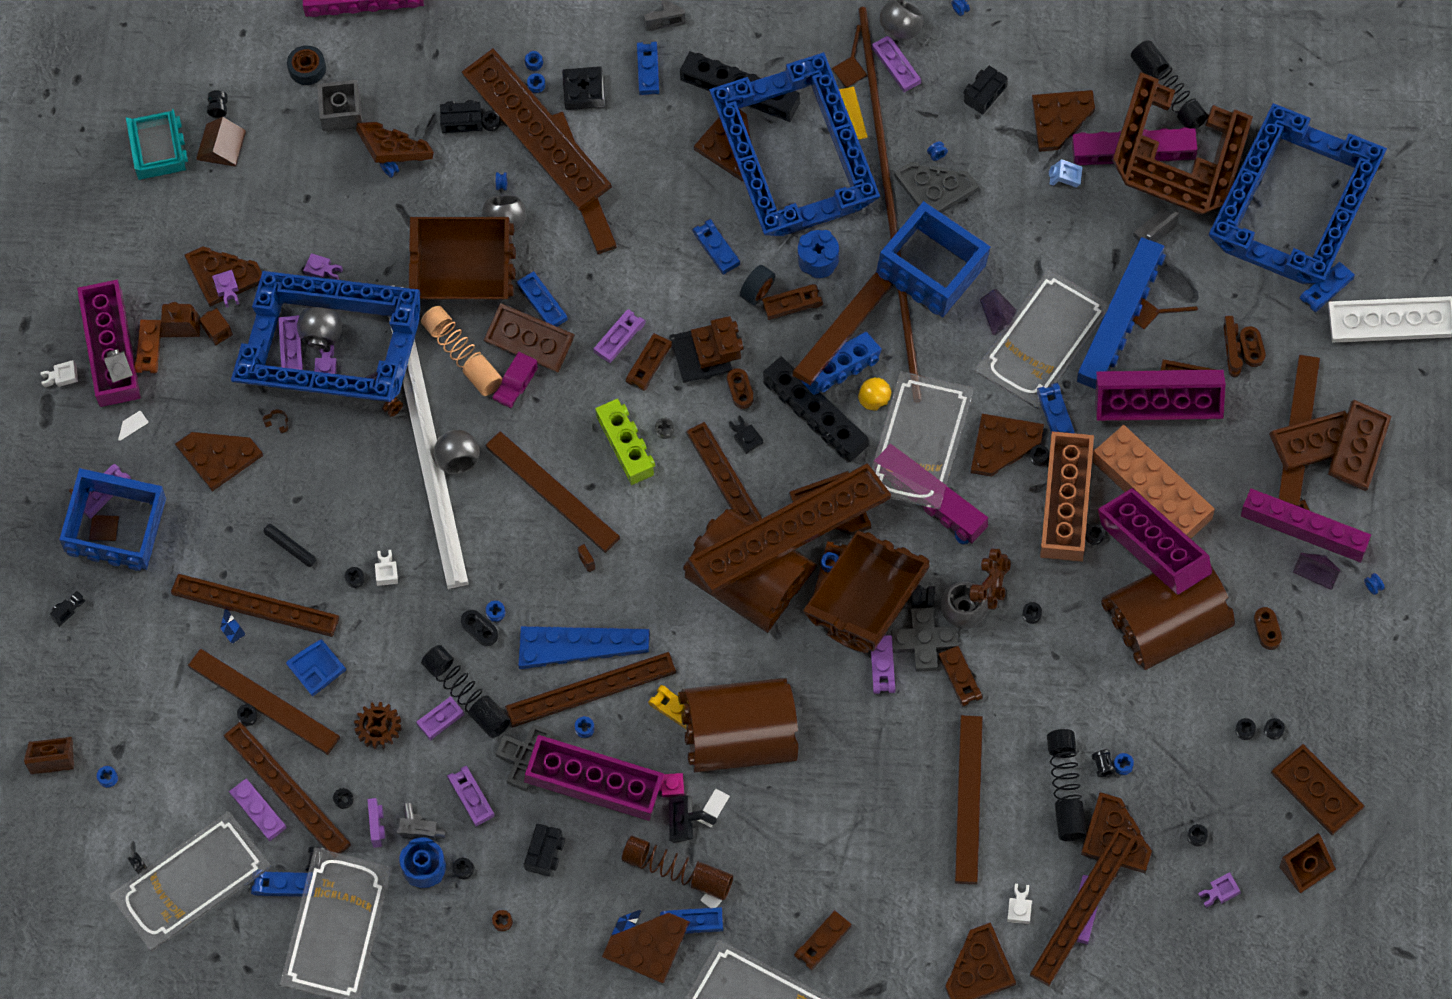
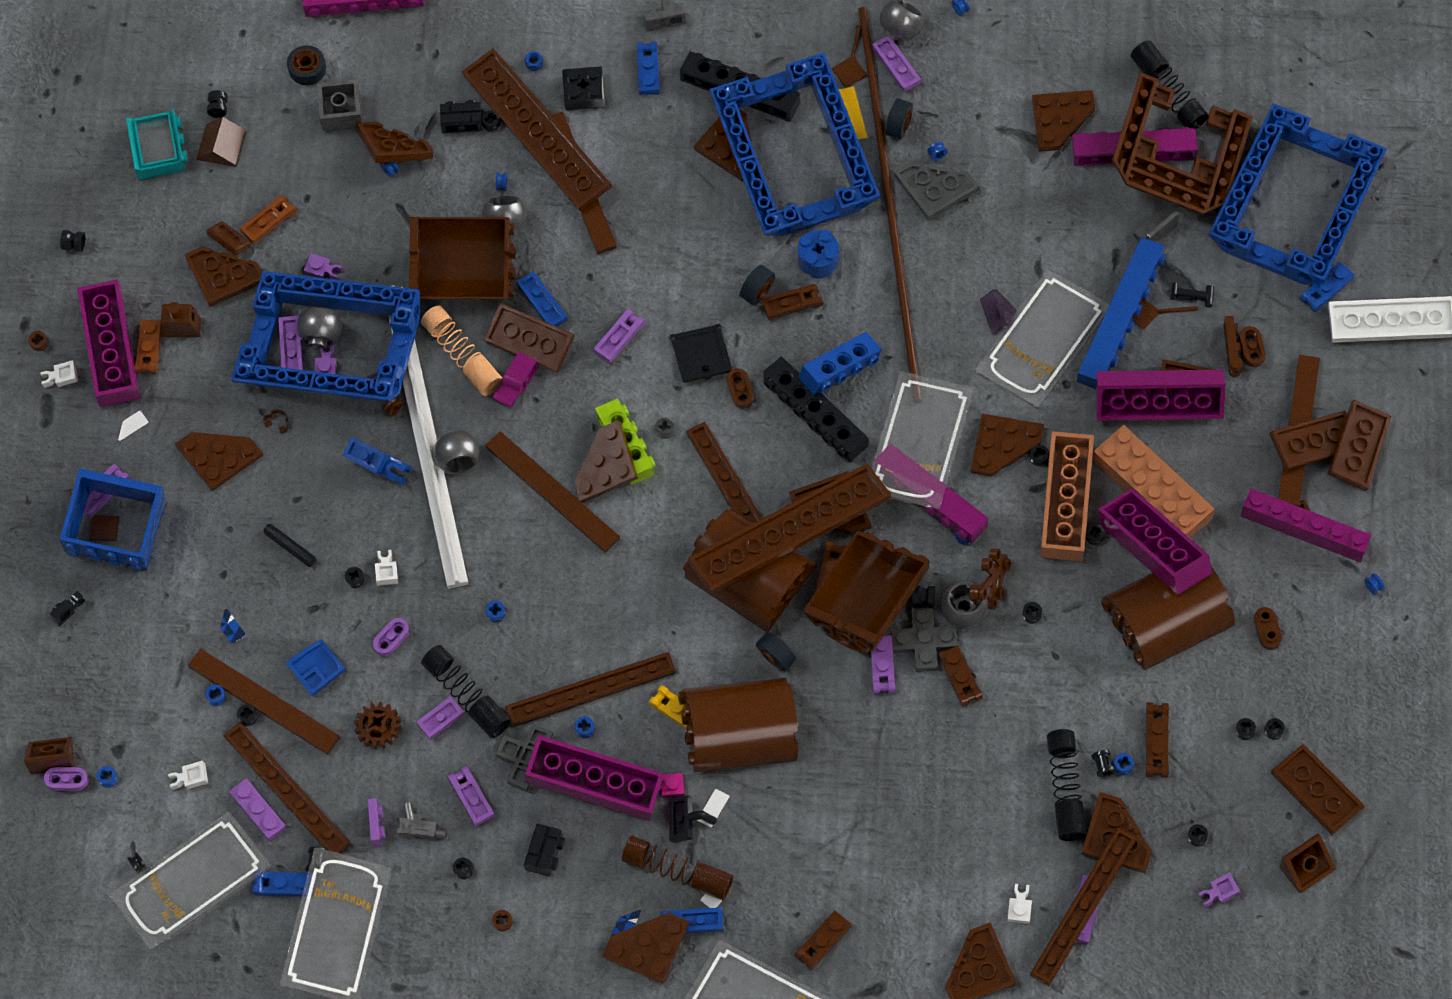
(43, 343): none -> reddish brown bush
(67, 777): none -> medium lavender plate
(72, 241): none -> black wheel
(117, 365): flat silver bracket -> none
(192, 776): none -> white plate
(215, 326): reddish brown brick -> none
(218, 700): none -> blue bush
(225, 286): medium lavender plate -> none
(228, 238): none -> reddish brown plate
(255, 605): reddish brown tile -> none
(268, 219): none -> dark orange plate
(344, 792): black bush -> none
(375, 460): none -> blue plate
(389, 637): none -> medium lavender plate
(431, 871): blue brick -> none
(480, 628): black plate -> none
(531, 79): blue bush -> none
(564, 644): blue wing -> none
(586, 558): reddish brown tile -> none
(606, 464): none -> reddish brown plate
(649, 361): reddish brown plate -> none
(716, 247): blue plate -> none
(717, 342): reddish brown plate -> none
(747, 436): black plate -> none
(775, 651): none -> black wheel
(826, 556): blue axle -> none
(842, 329): reddish brown tile -> none
(874, 393): yellow hair -> none
(899, 118): none -> black wheel
(916, 283): blue window -> none
(968, 800): reddish brown tile -> none
(985, 89): black brick -> none
(1055, 410): blue plate -> none
(1066, 173): light blue bracket -> none
(1157, 740): none -> reddish brown plate
(1207, 296): none -> black piece
(1317, 569): clear purple slope -> none

